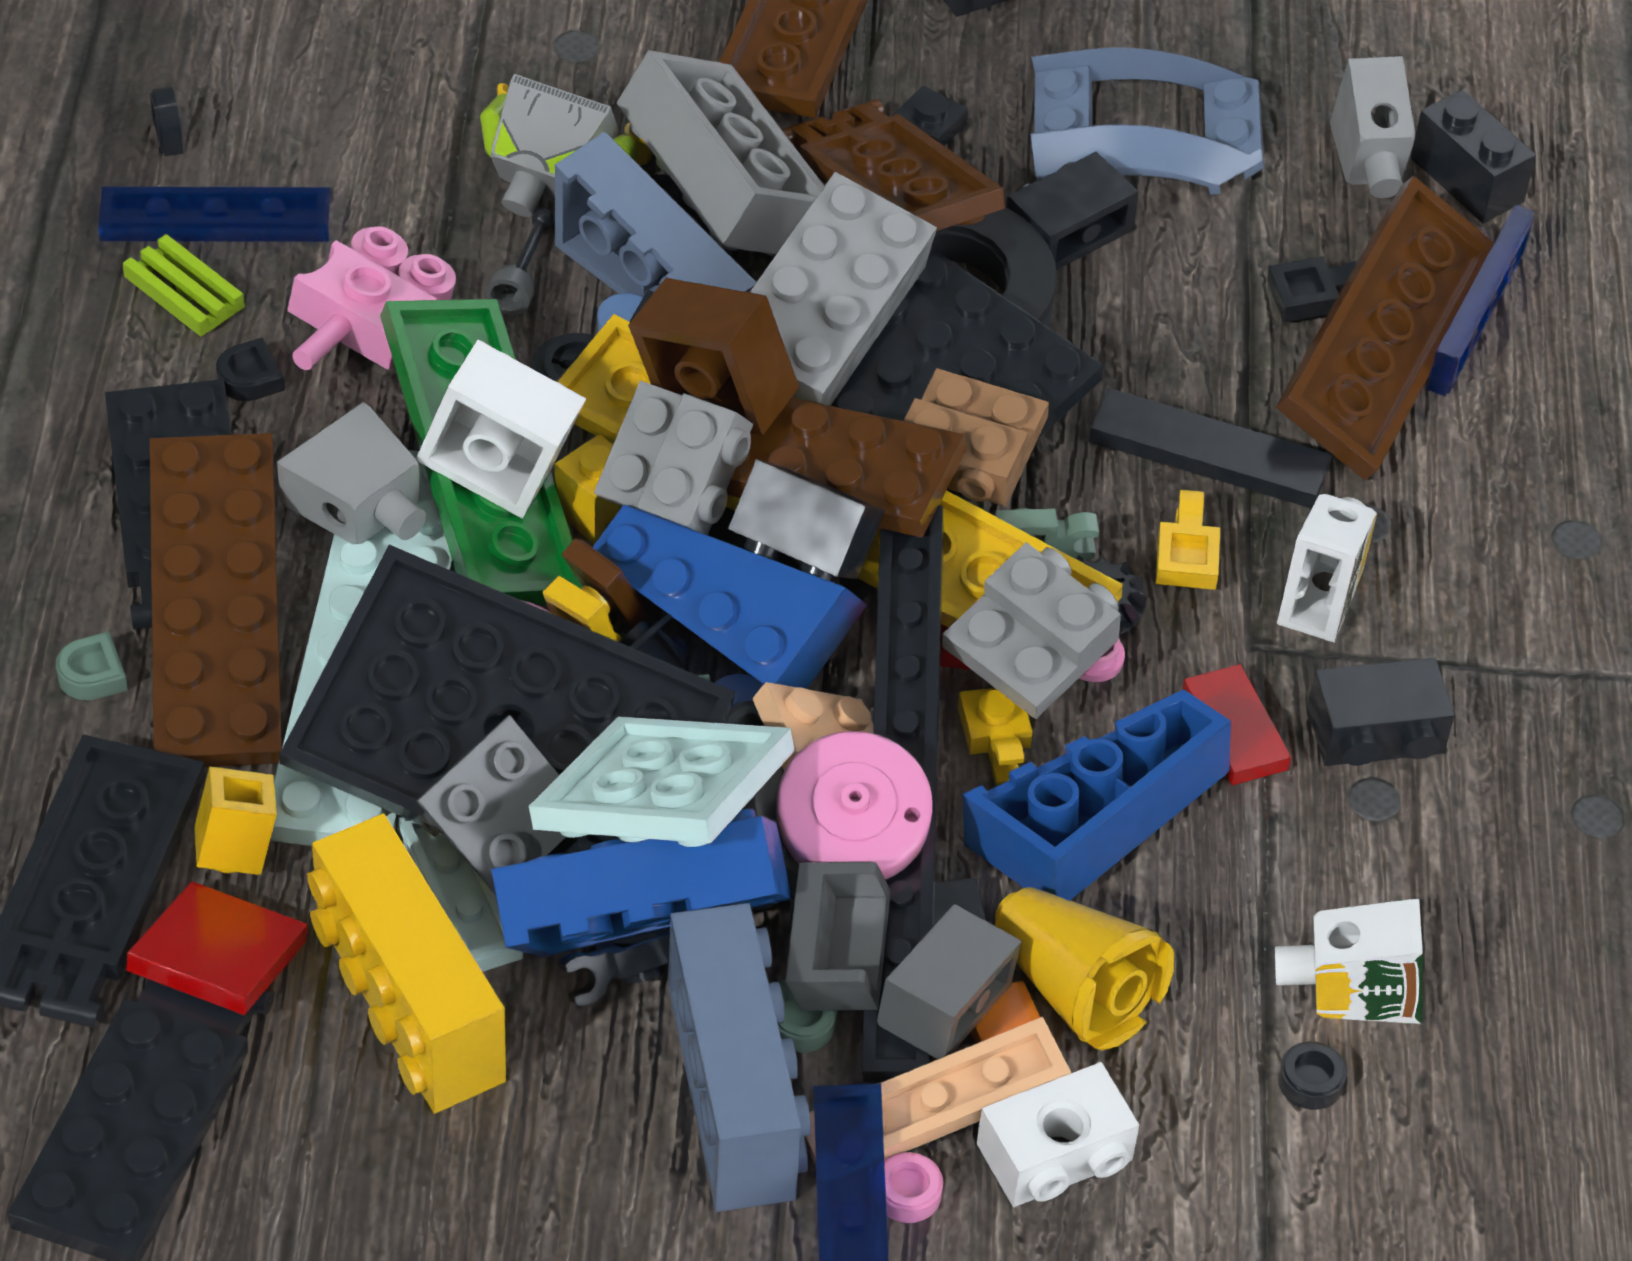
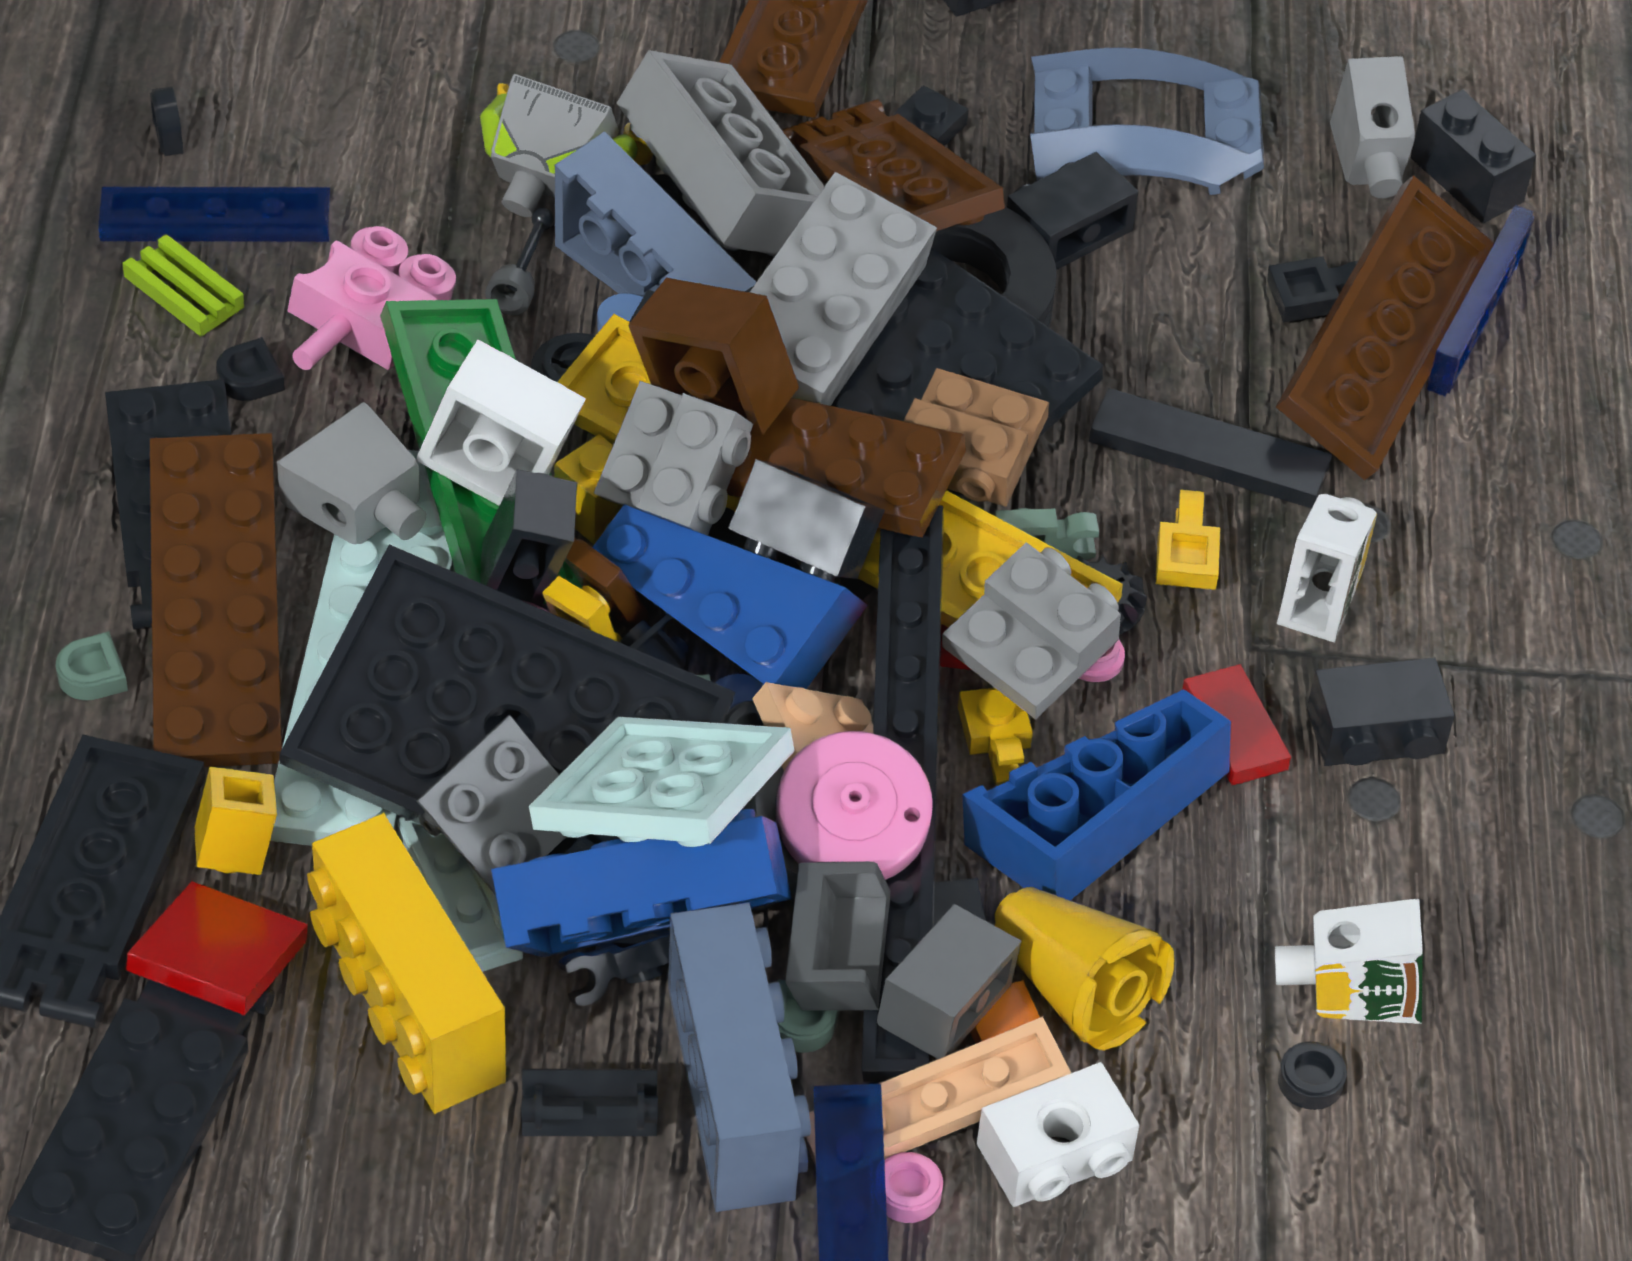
(529, 536): none -> black brick
(589, 1102): none -> black hinge

